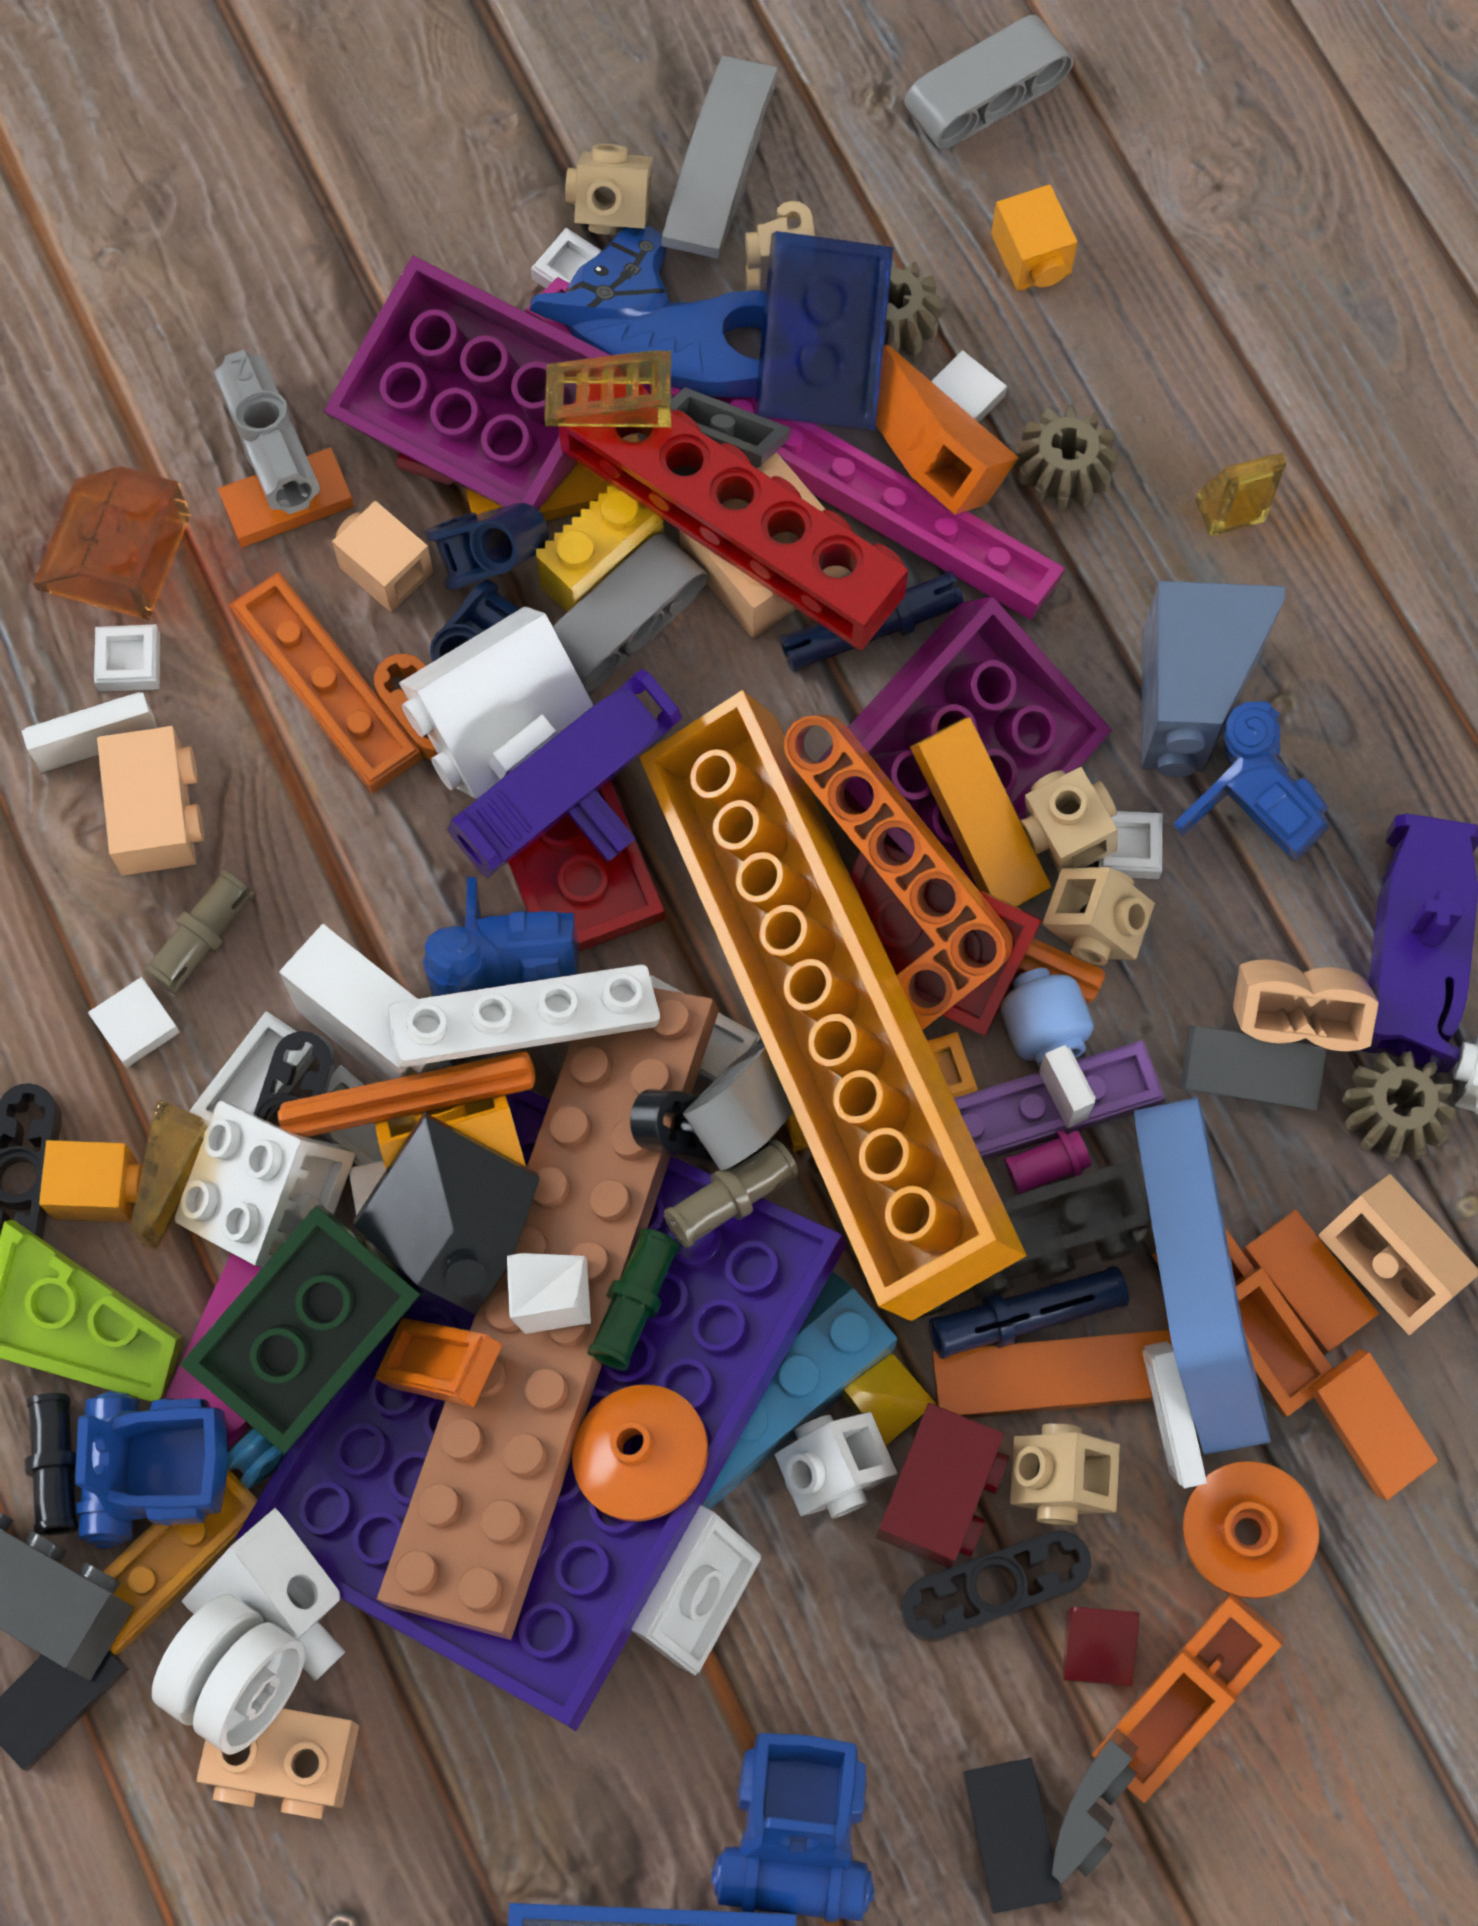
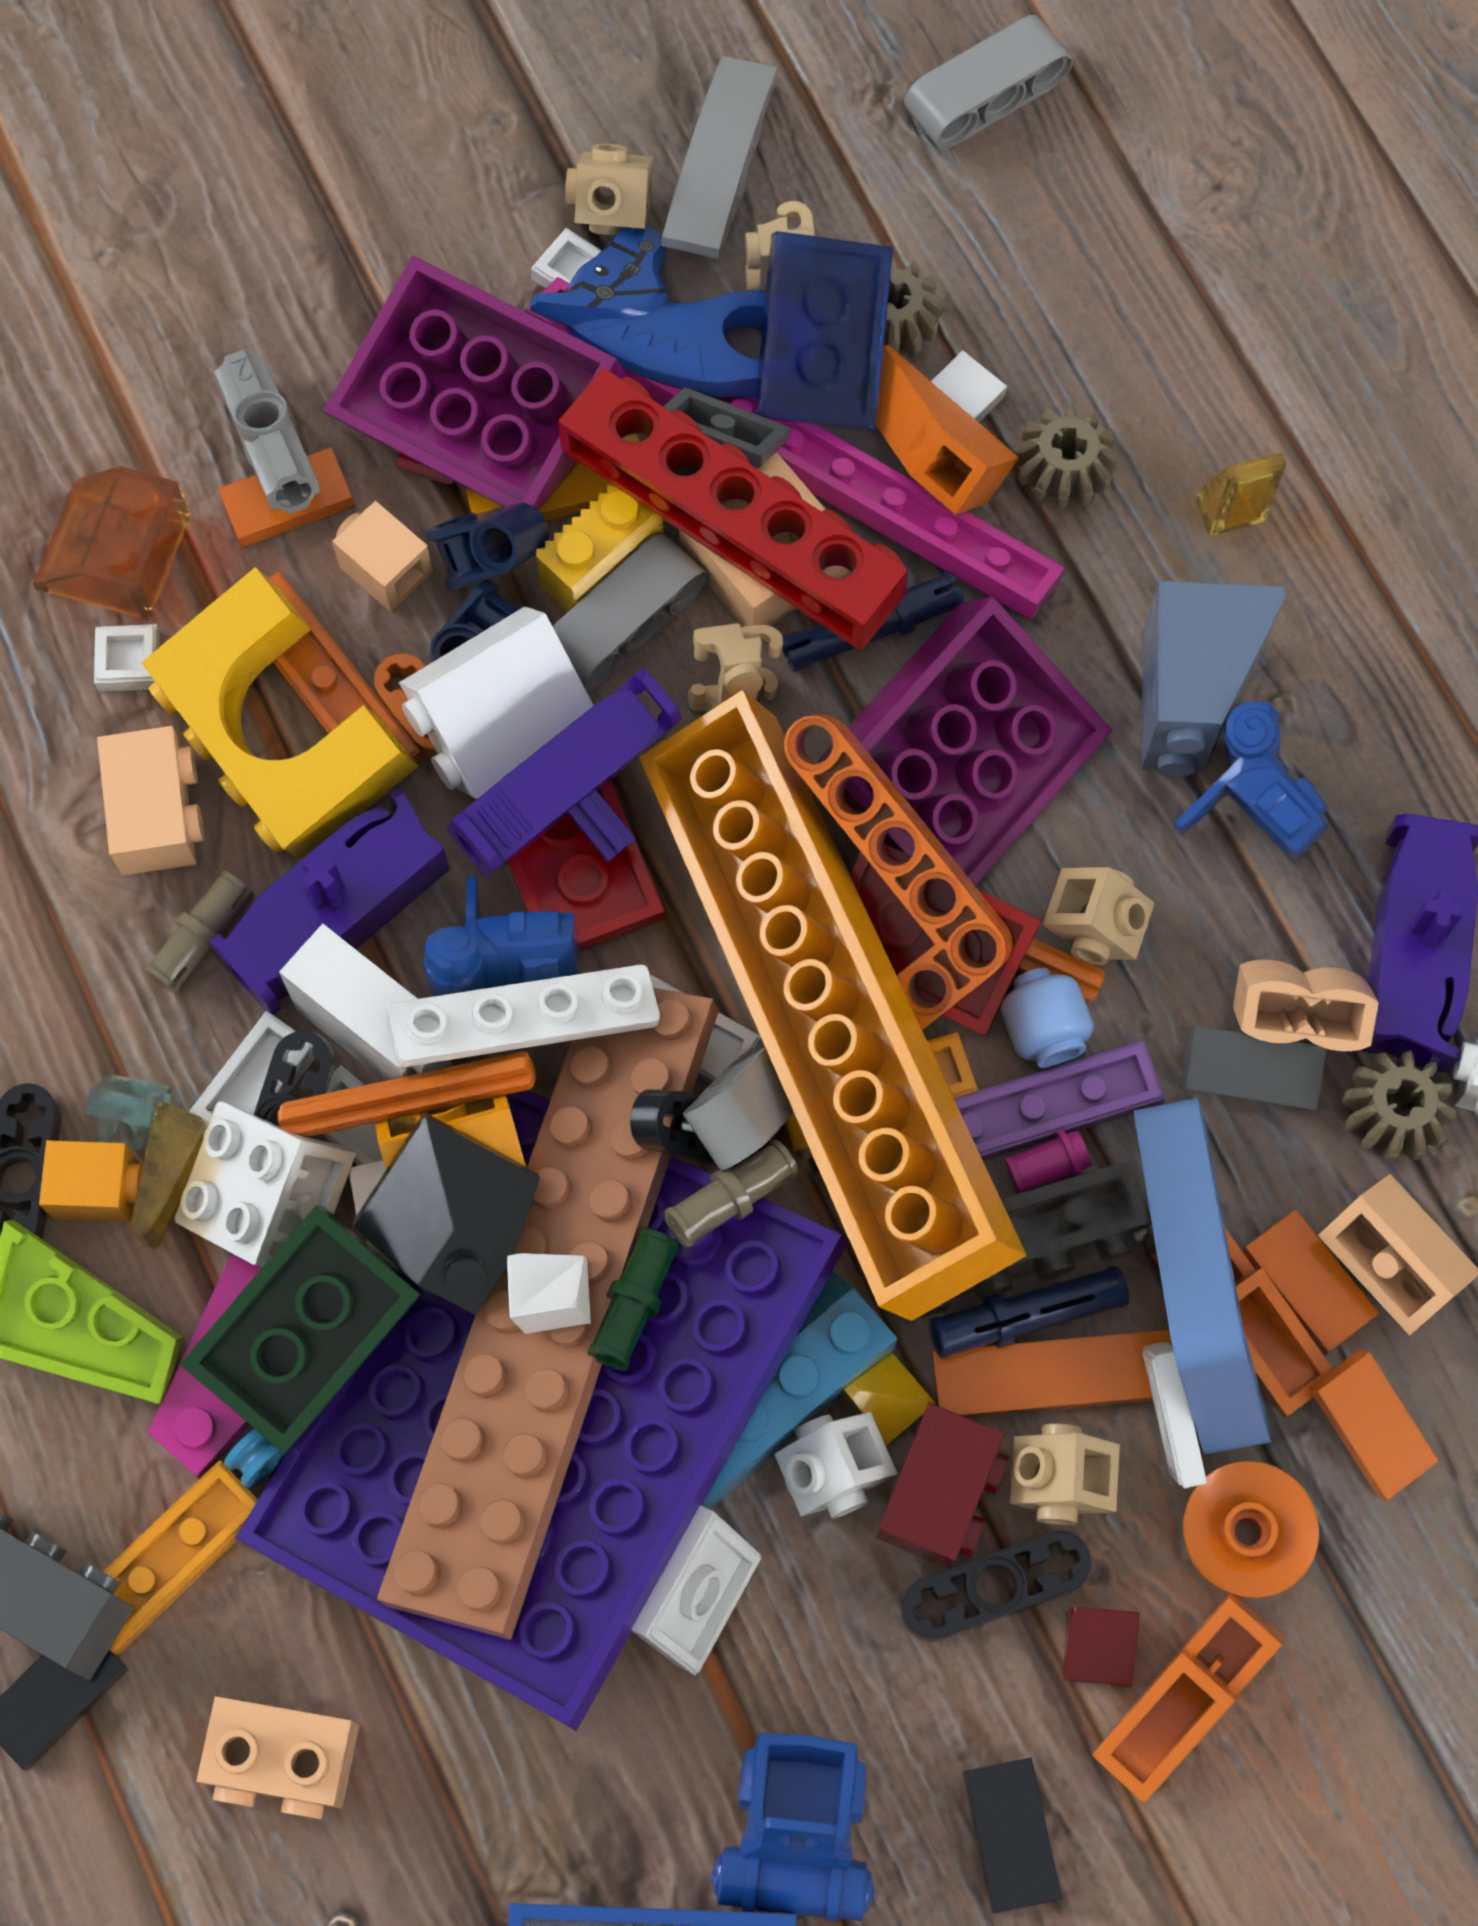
(52, 1464): black pin -> none
(76, 734): white tile -> none
(125, 1101): none -> clear light blue tile
(134, 1022): white tile -> none
(147, 1465): blue piece -> none
(206, 678): none -> yellow arch
(228, 1673): white wheel -> none
(281, 1582): white torso -> none
(347, 883): none -> dark purple piece
(438, 1361): orange tile -> none
(521, 746): white tile -> none
(630, 411): clear yellow slope -> none
(657, 1475): orange dish -> none
(739, 660): none -> tan piece
(980, 813): light orange tile -> none
(1034, 238): light orange brick -> none
(1067, 1085): white tile -> none
(1070, 819): tan brick -> none
(1086, 1823): dark grey slope -> none
(1138, 845): white tile -> none

